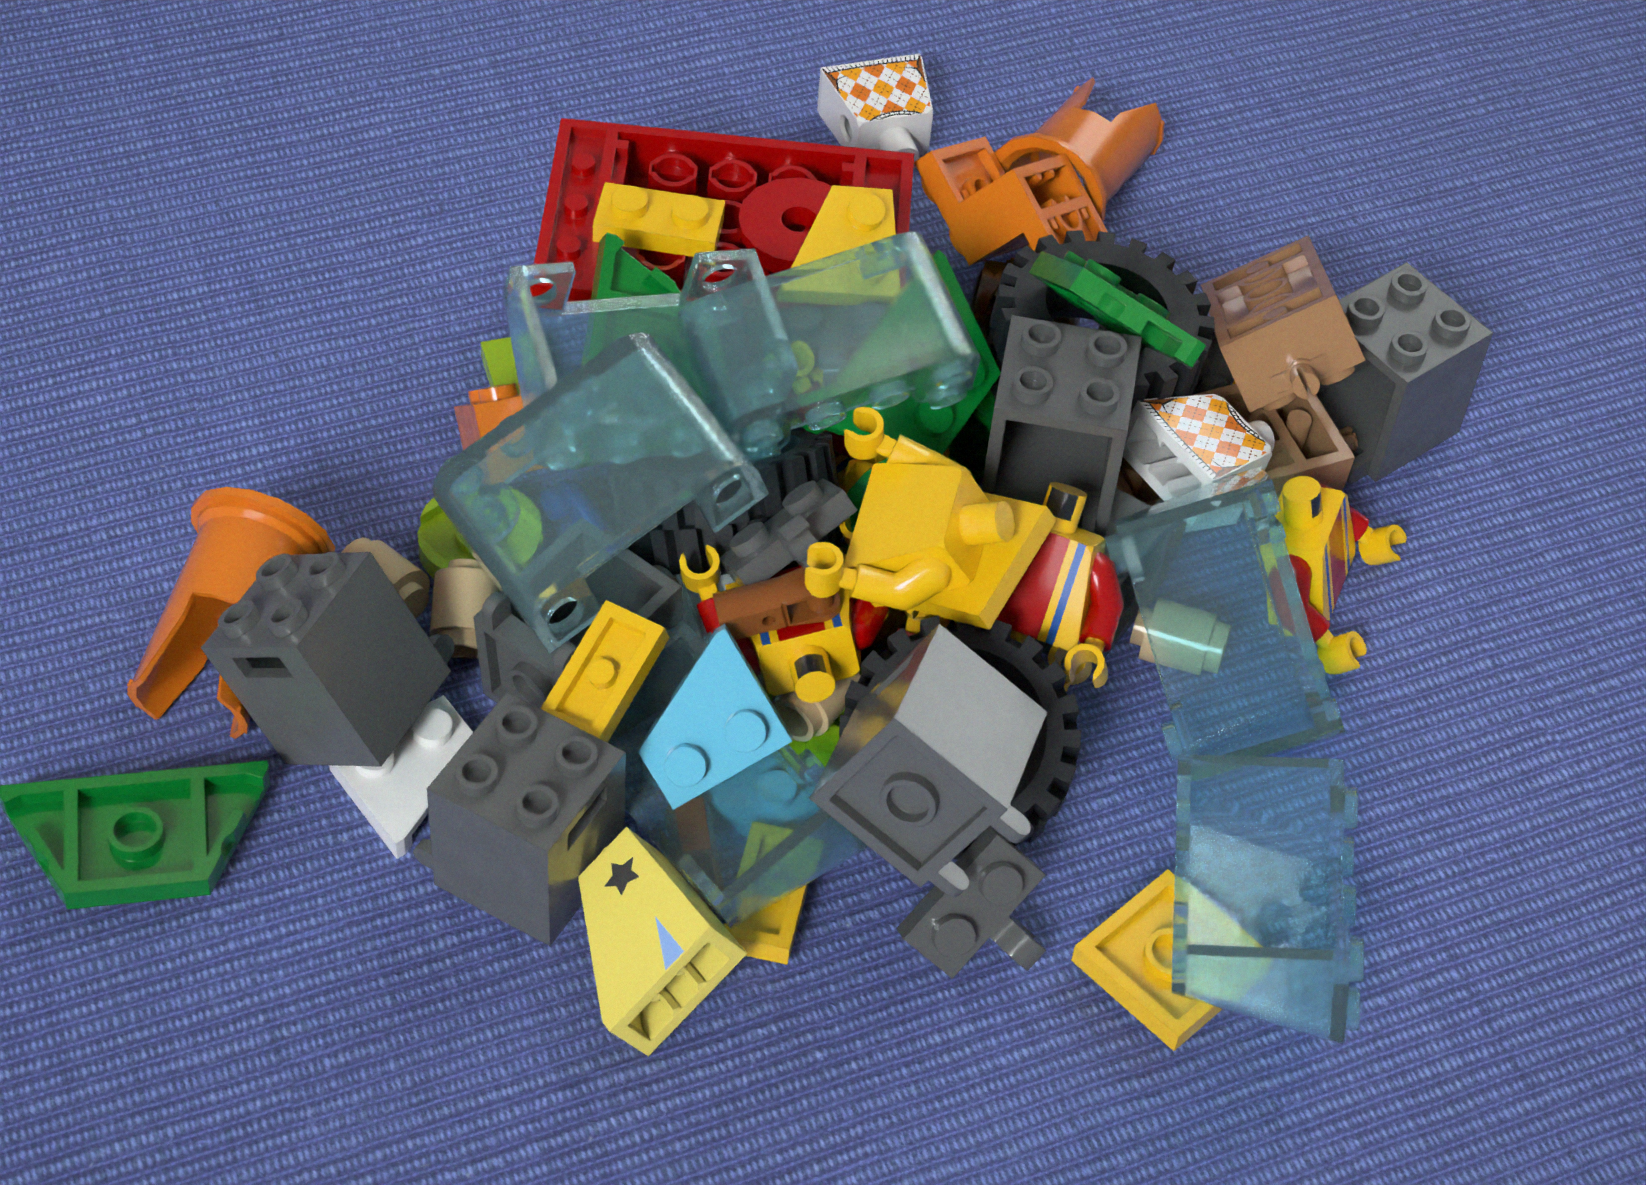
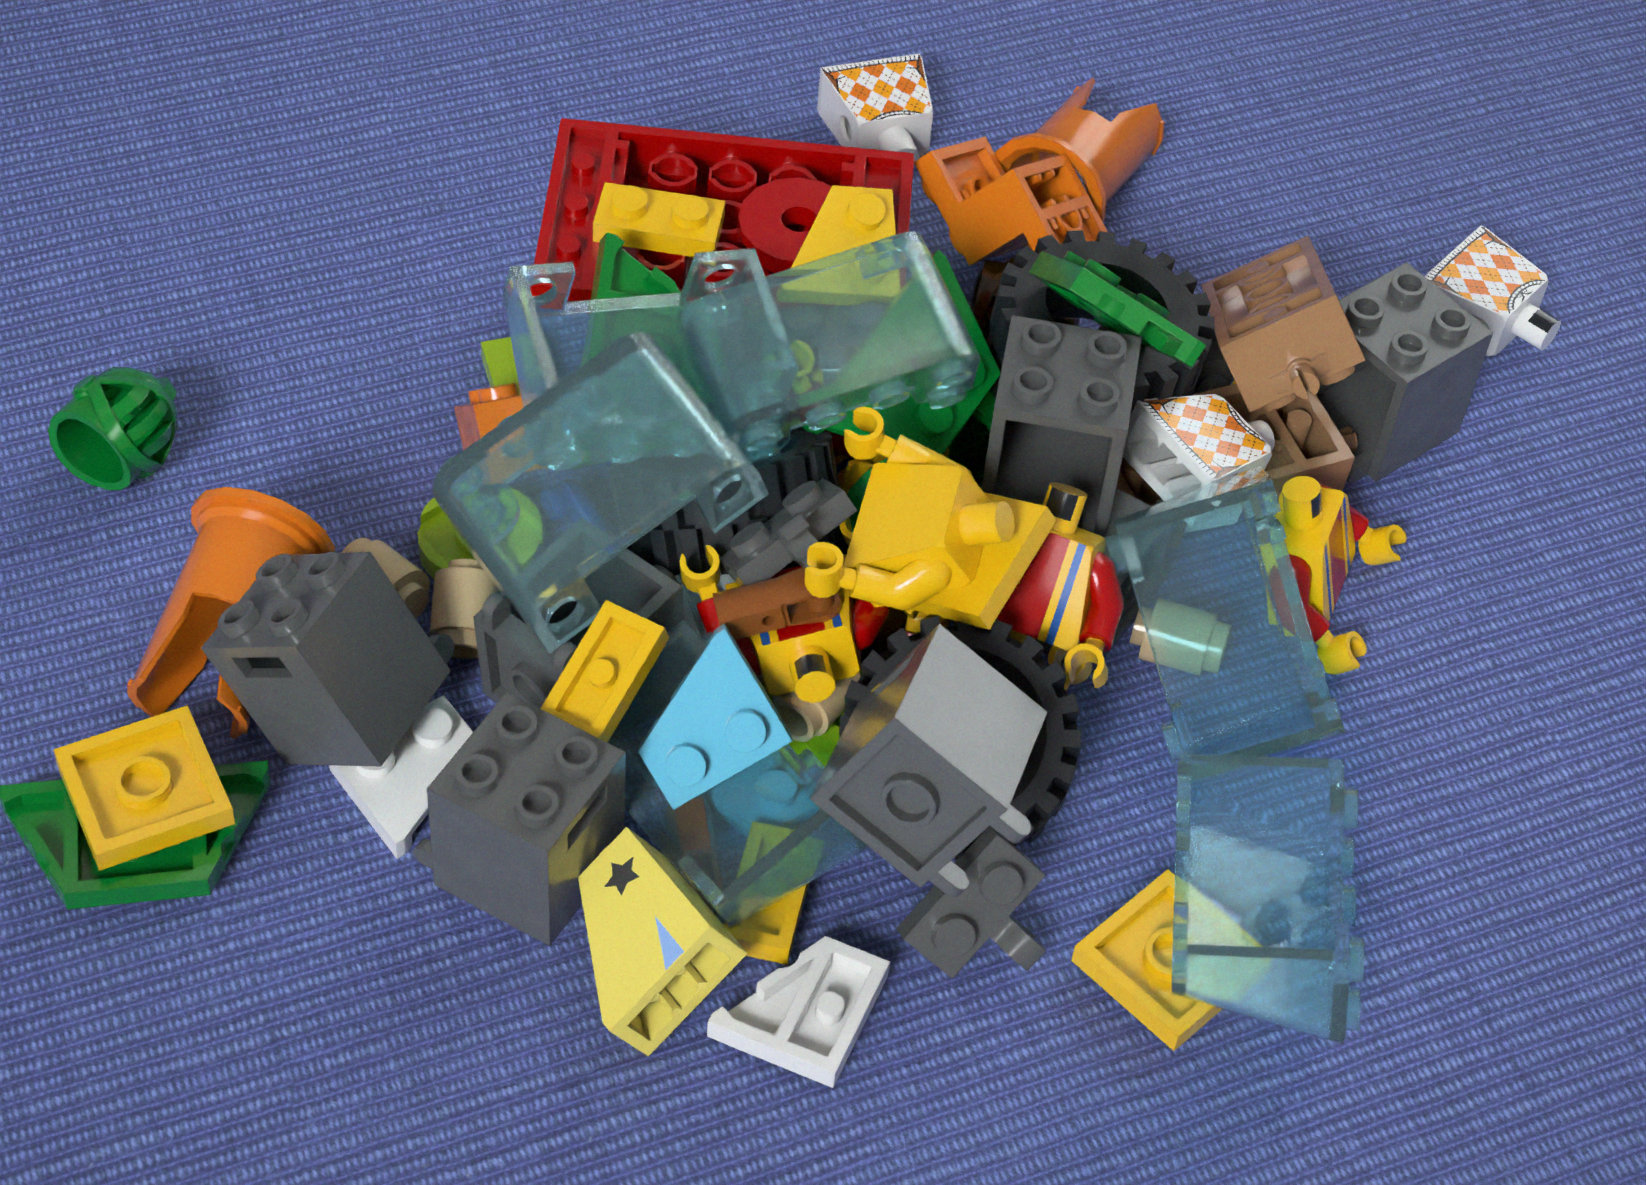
(115, 427): none -> green helmet
(144, 787): none -> yellow plate
(807, 1011): none -> white wing
(1497, 290): none -> white torso

